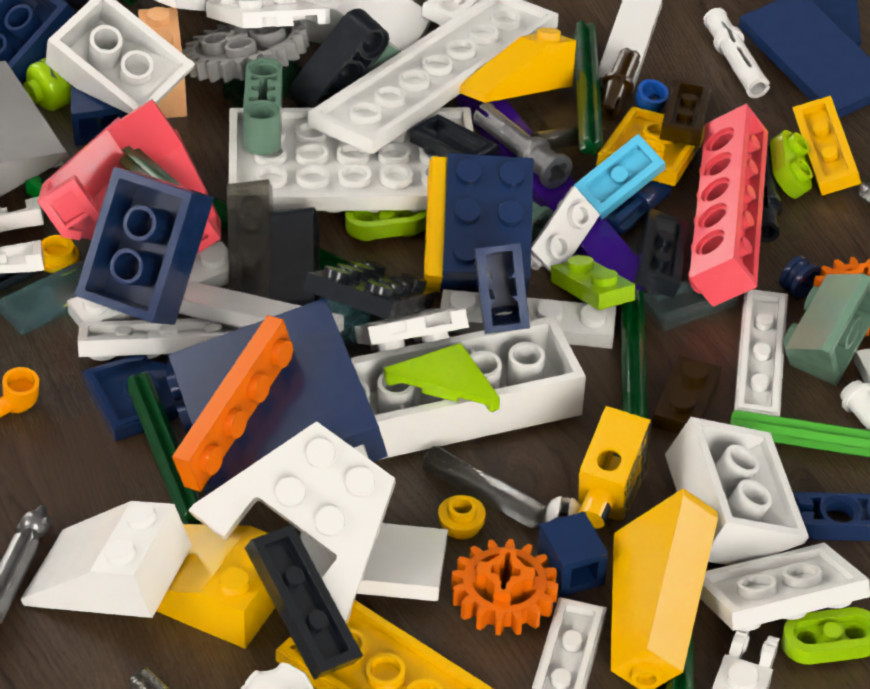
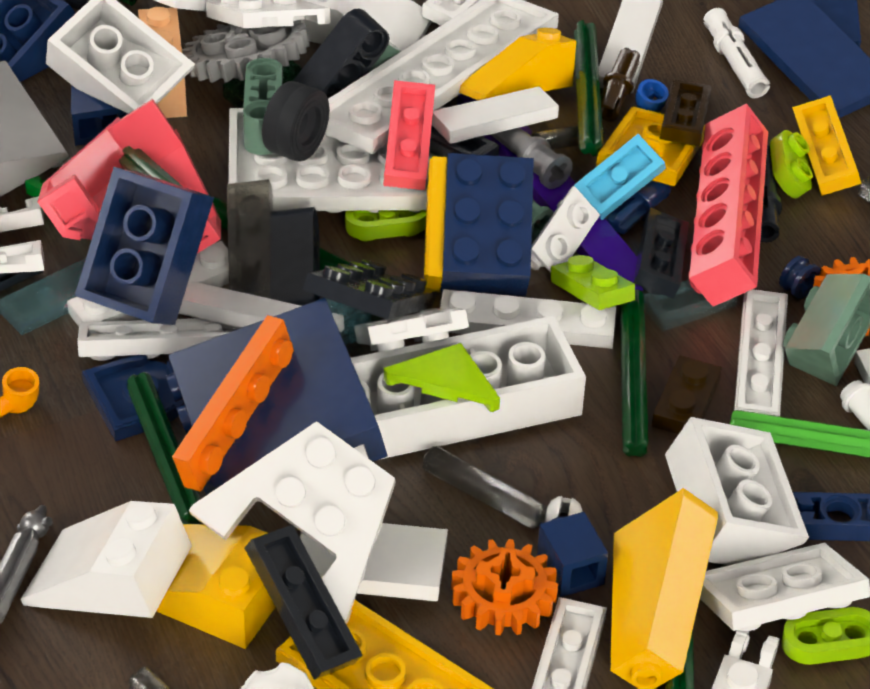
(47, 86): lime head -> none
(59, 253): yellow plate -> none
(295, 121): none -> black tyre
(409, 135): none -> coral plate
(461, 516): yellow plate -> none
(494, 114): none -> white tile
(501, 287): dark blue torso -> none
(610, 481): yellow torso -> none

